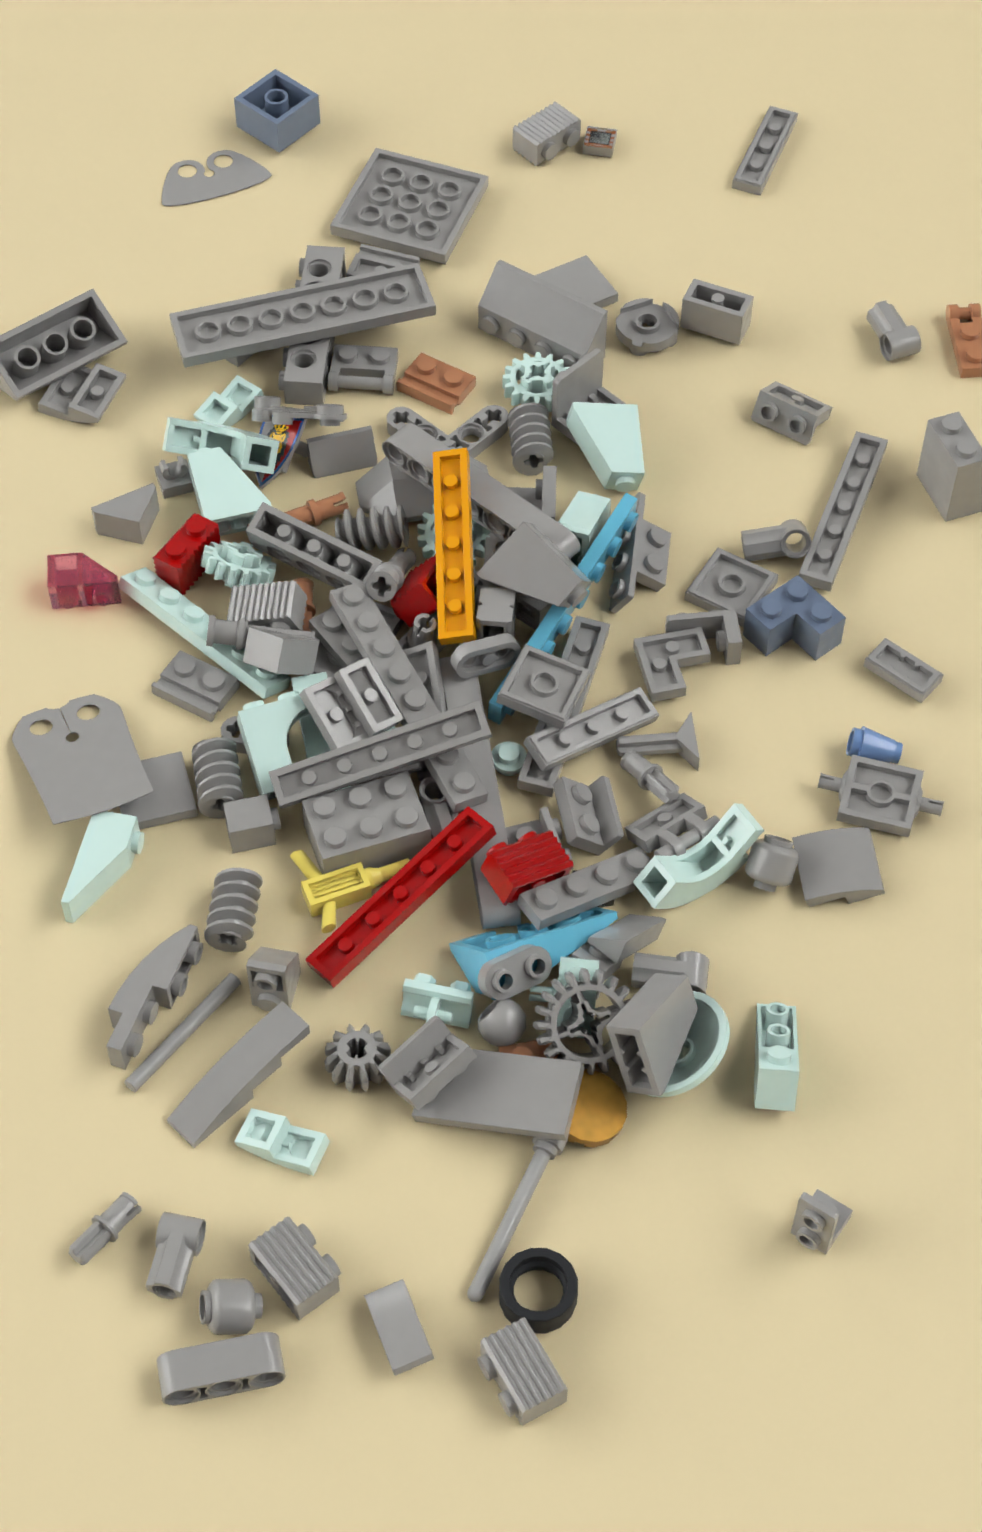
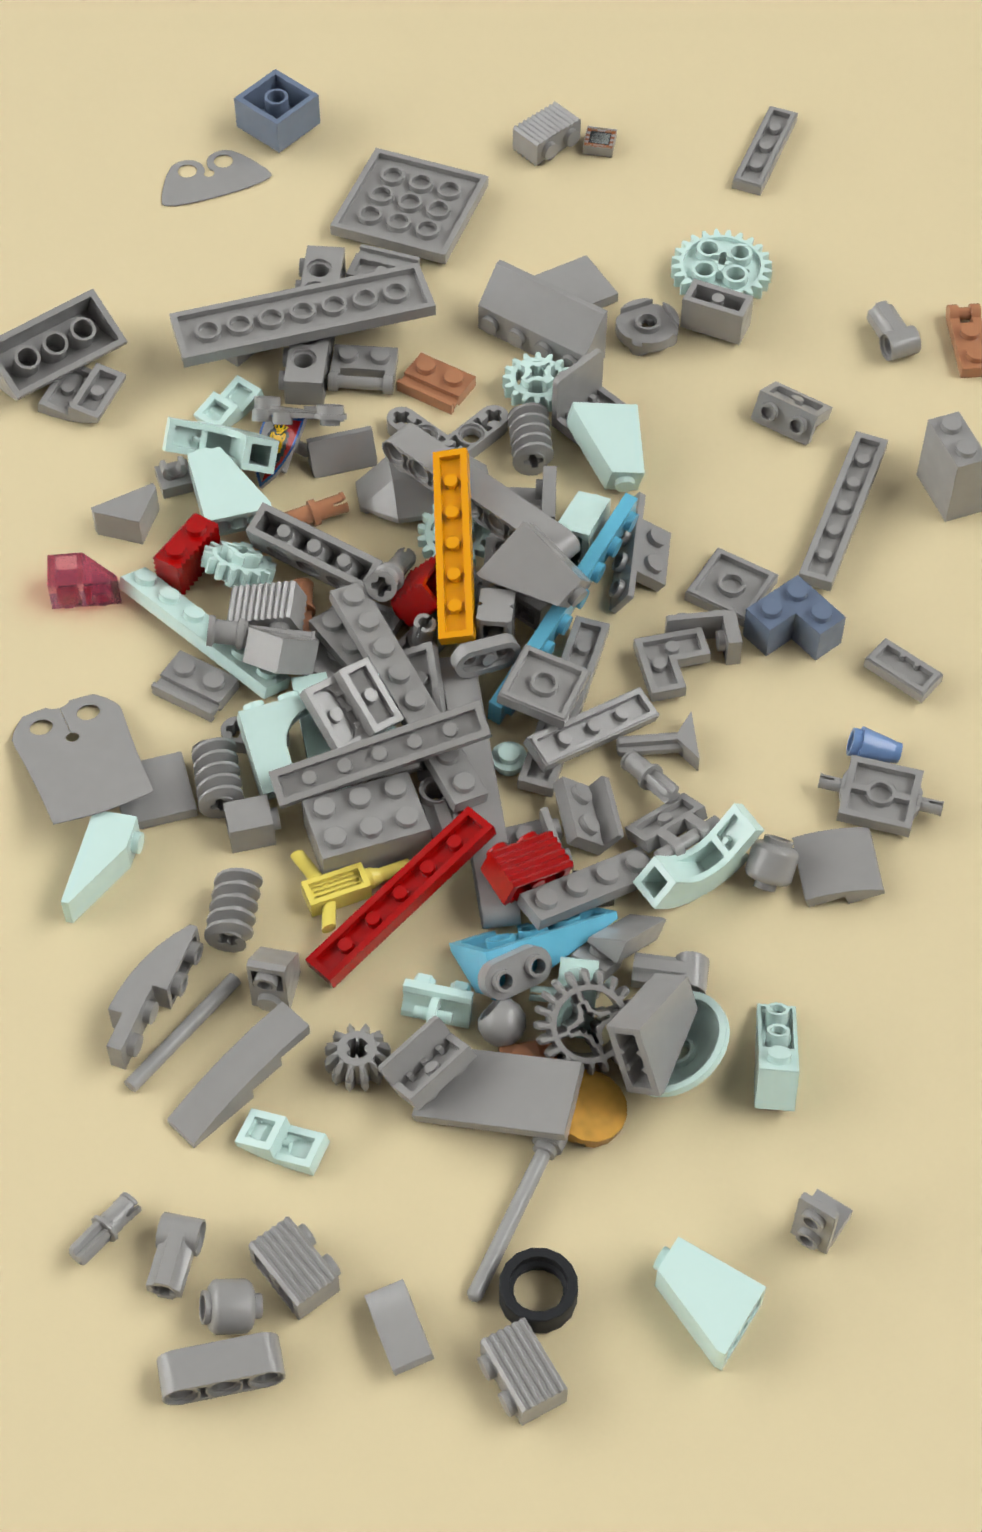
(373, 529): light grey piece -> none
(708, 1298): none -> light aqua slope
(722, 262): none -> light aqua gear
(771, 541): light grey piece -> none

